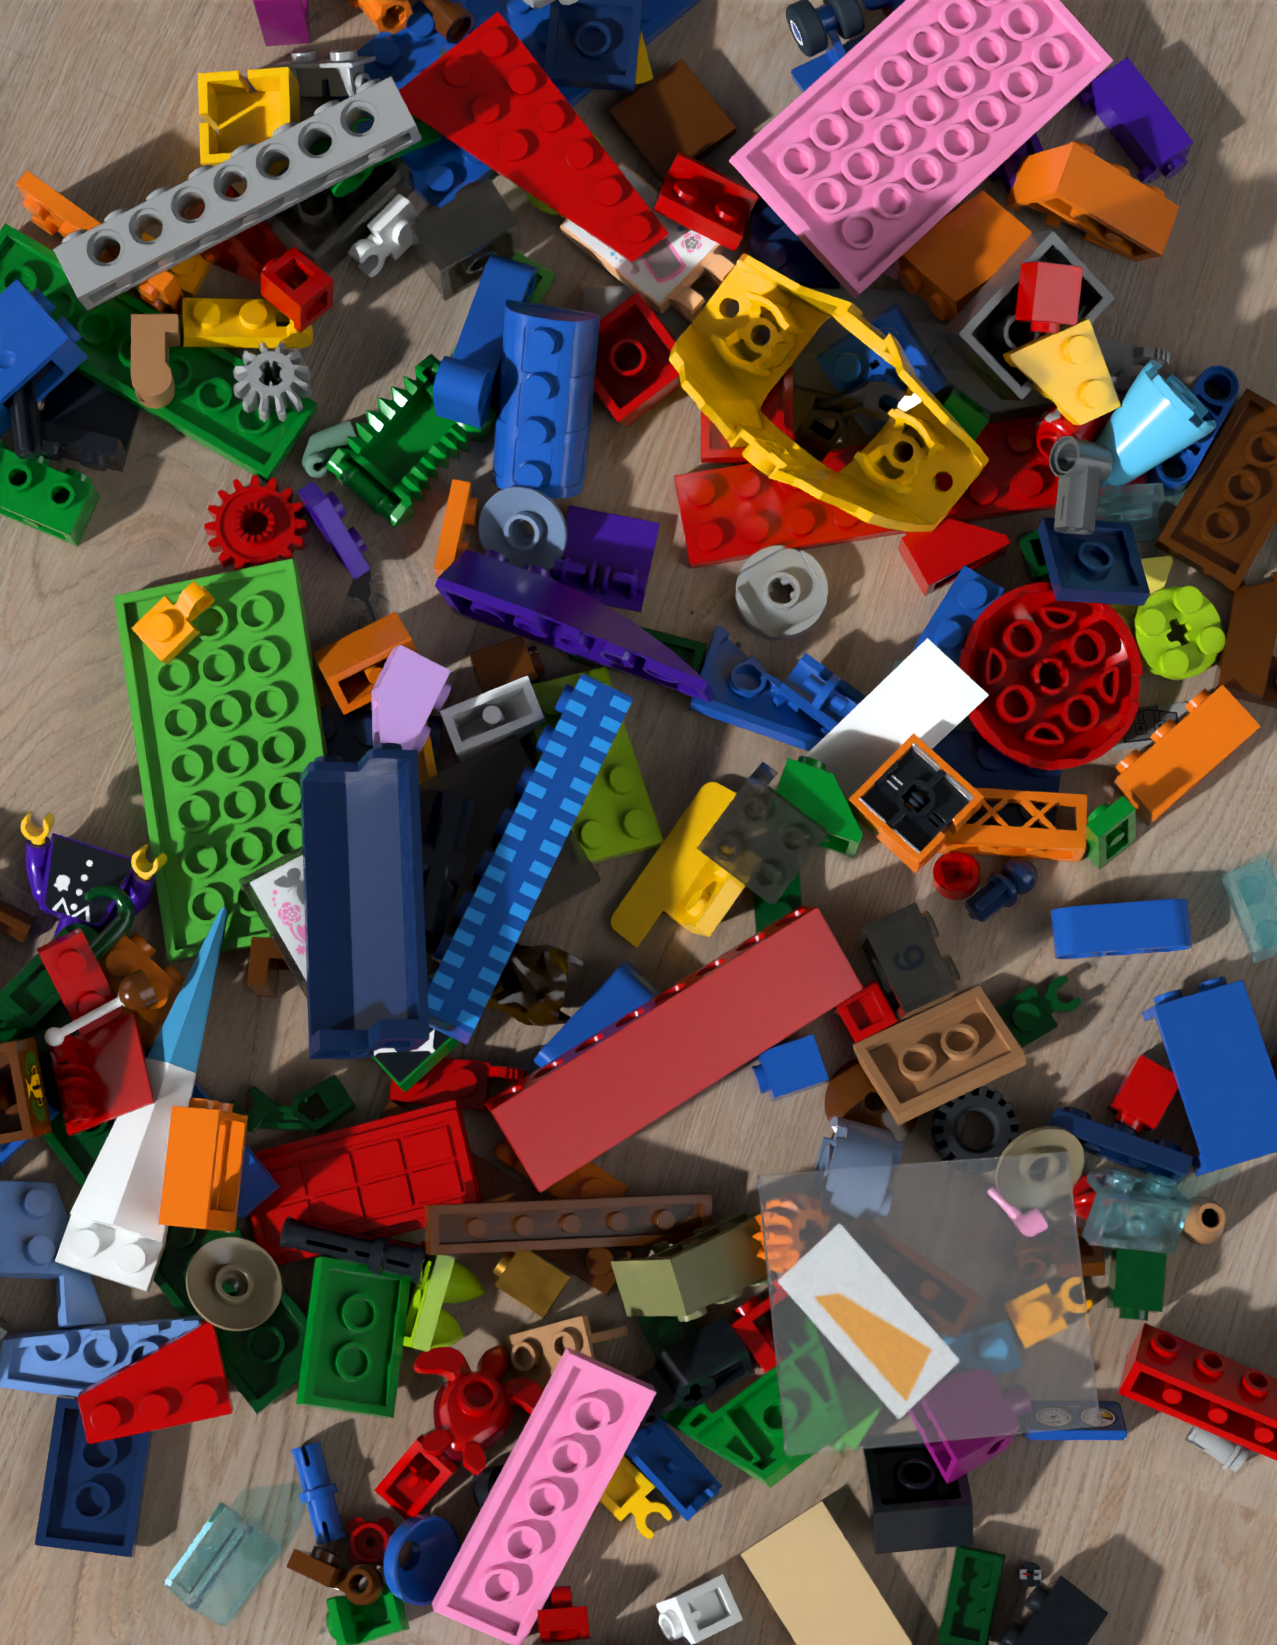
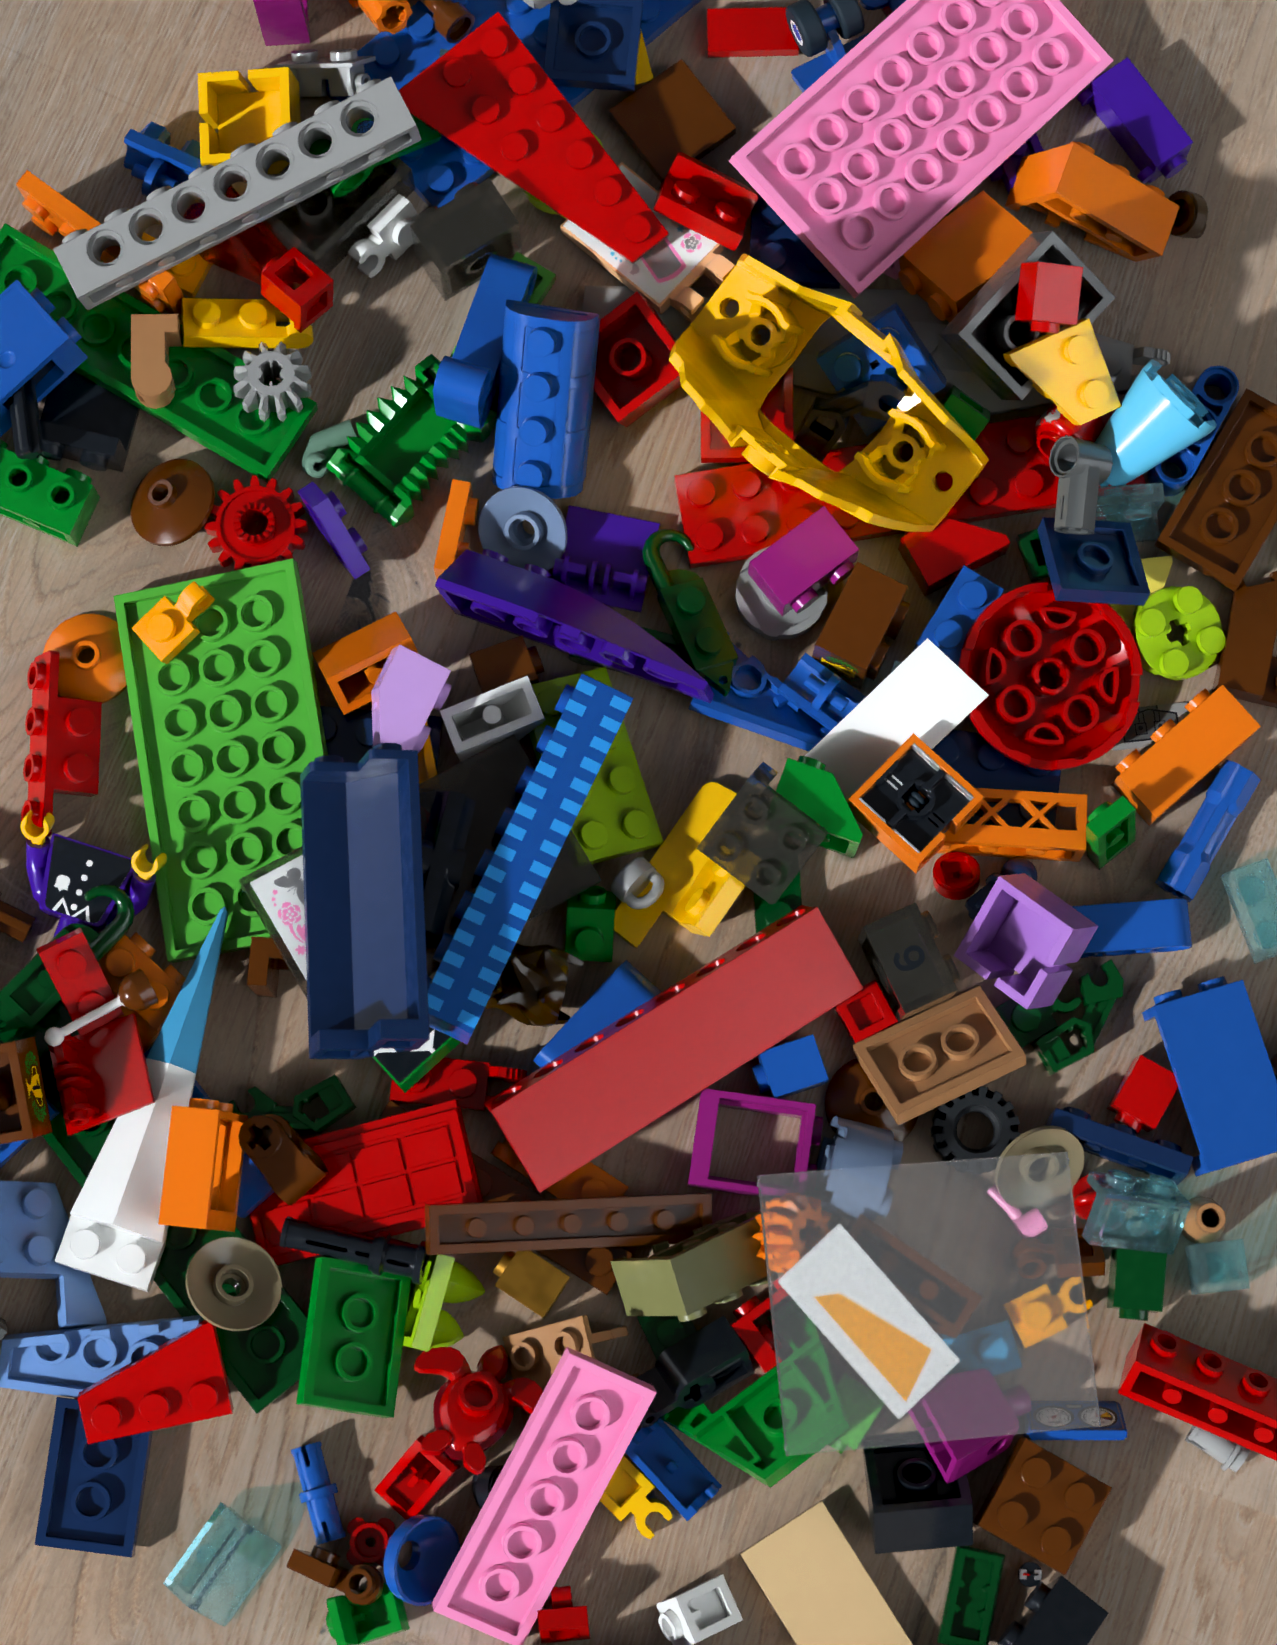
(62, 741): none -> red bracket
(105, 674): none -> orange dish
(156, 161): none -> blue hips
(182, 512): none -> reddish brown dish
(287, 1162): none -> reddish brown piece
(591, 925): none -> green bracket
(633, 881): none -> light grey tile
(691, 613): none -> dark green plate
(710, 1099): none -> magenta window
(749, 33): none -> red tile
(804, 562): none -> magenta brick
(859, 623): none -> reddish brown brick
(1025, 932): none -> medium lavender piece
(1042, 1505): none -> reddish brown brick
(1099, 1004): none -> dark green piece
(1191, 215): none -> dark brown tile
(1217, 1267): none -> clear light blue brick
(1223, 803): none -> blue axle

